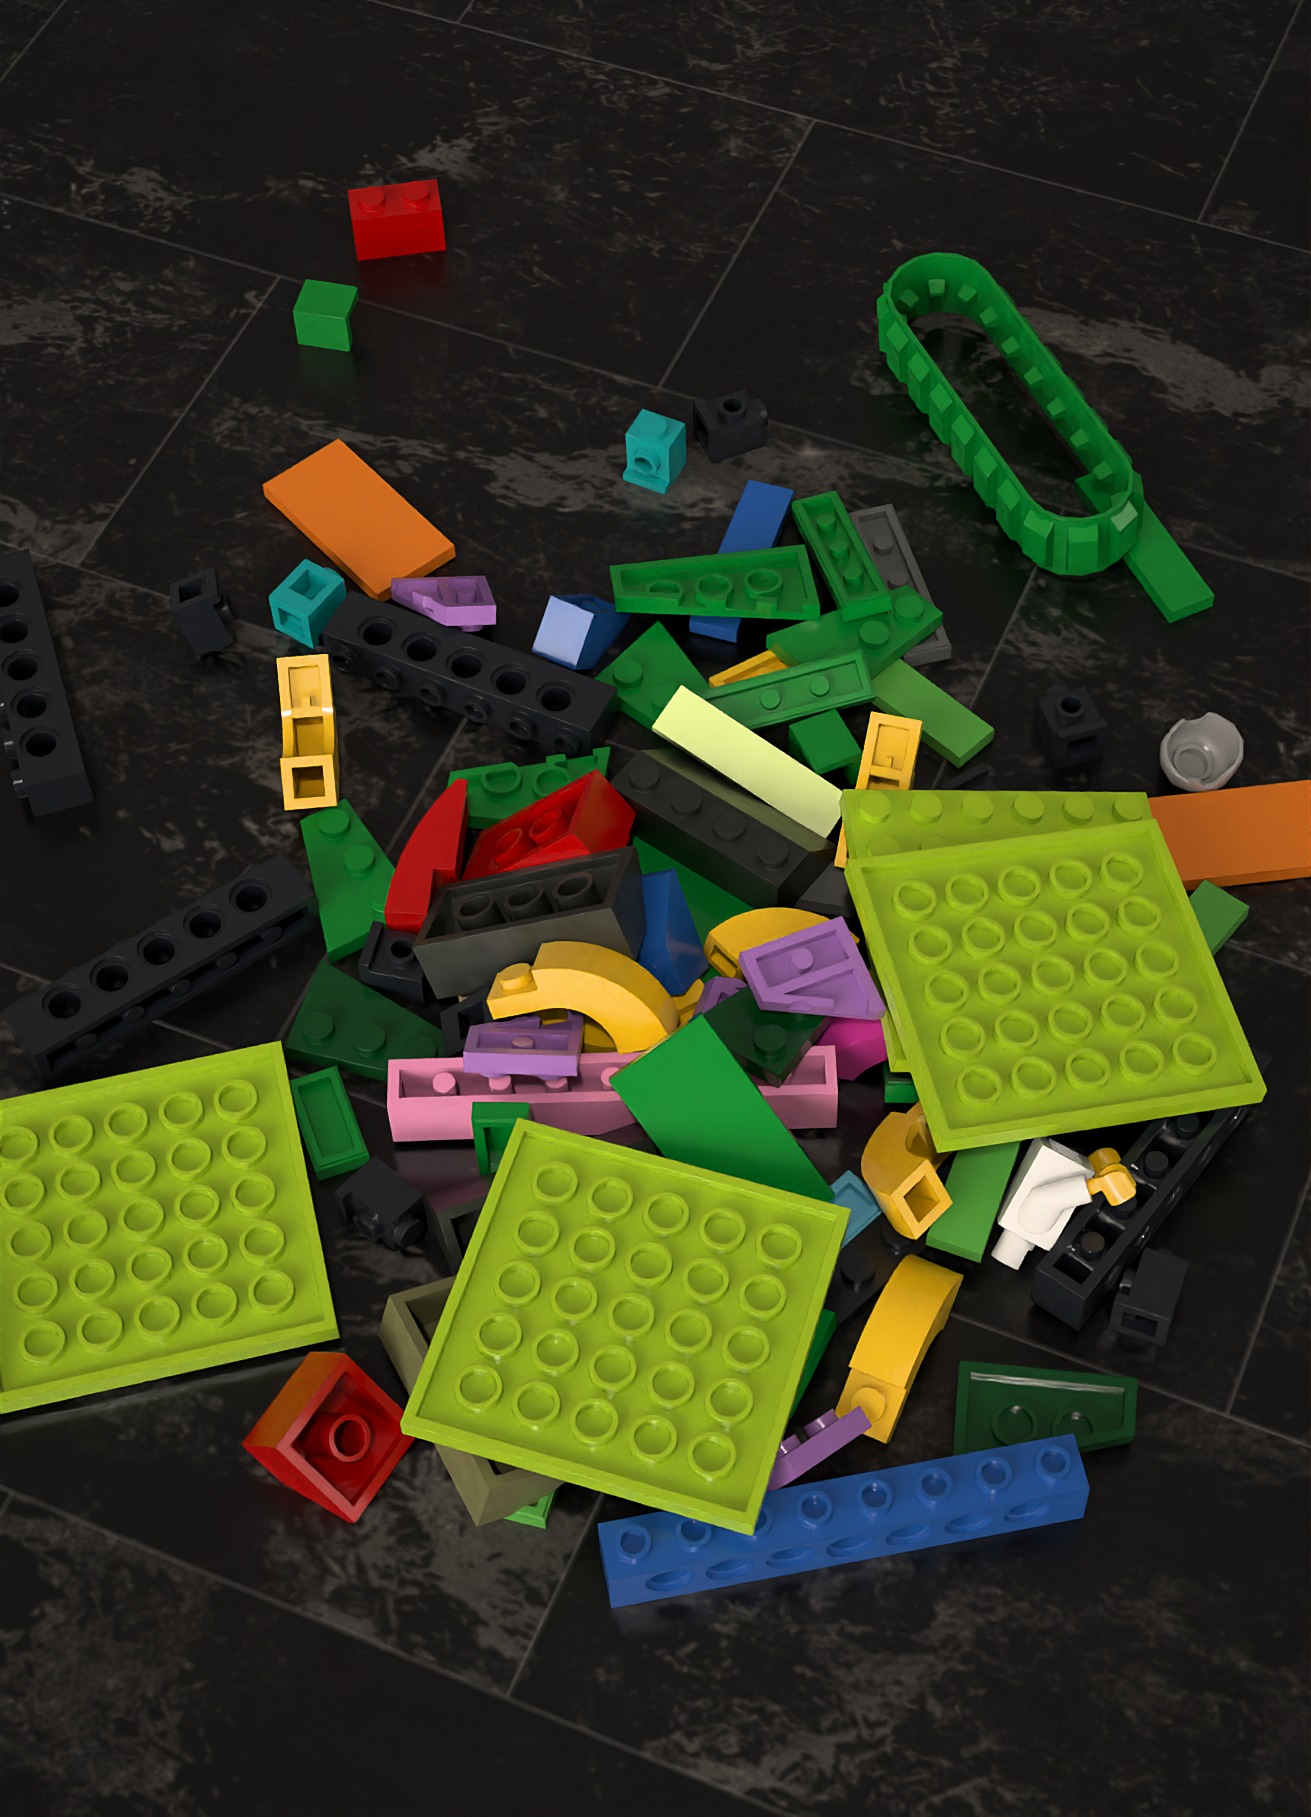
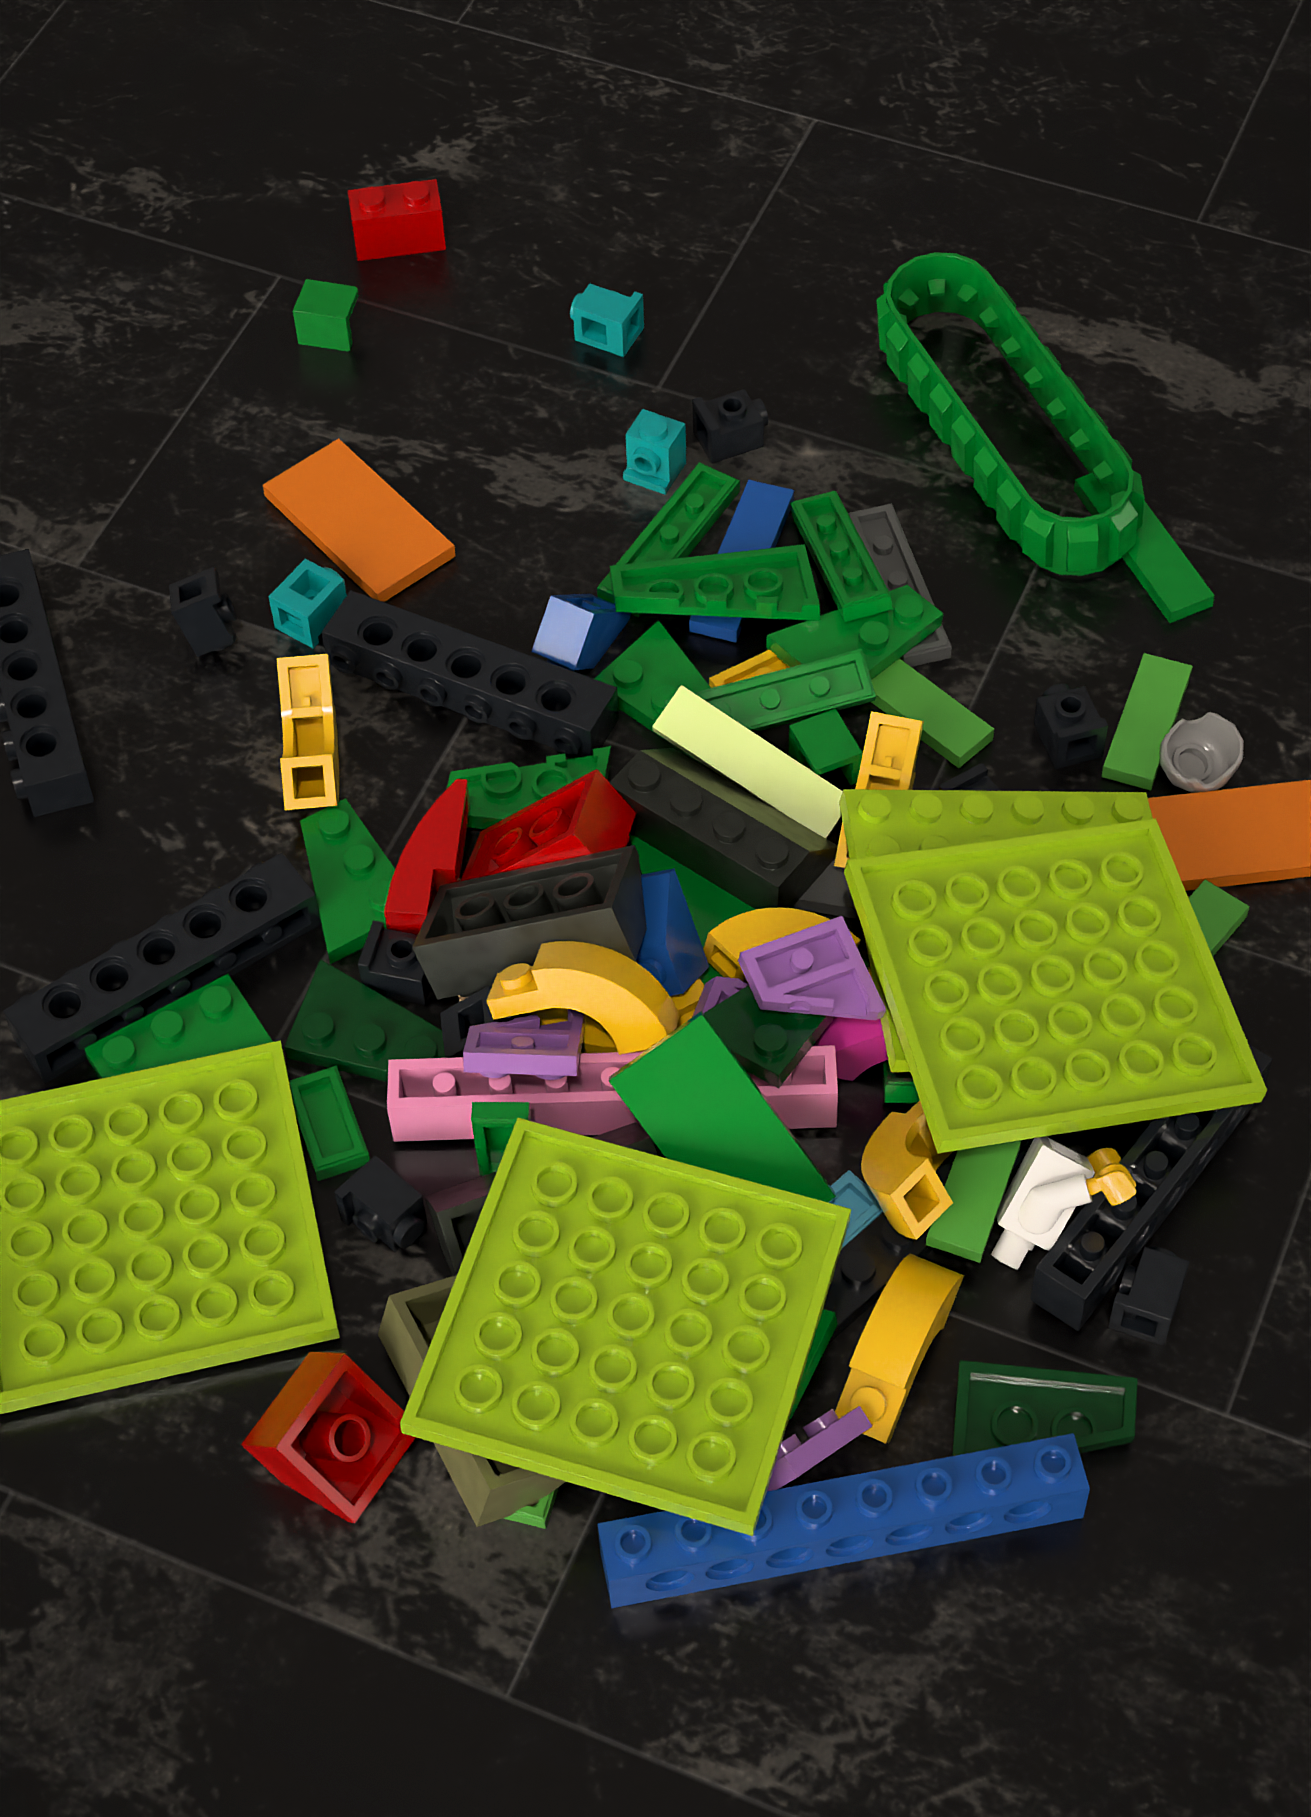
(192, 1027): none -> green wing
(452, 601): medium lavender wing -> none
(607, 319): none -> teal brick
(680, 521): none -> green tile
(1146, 721): none -> bright green tile

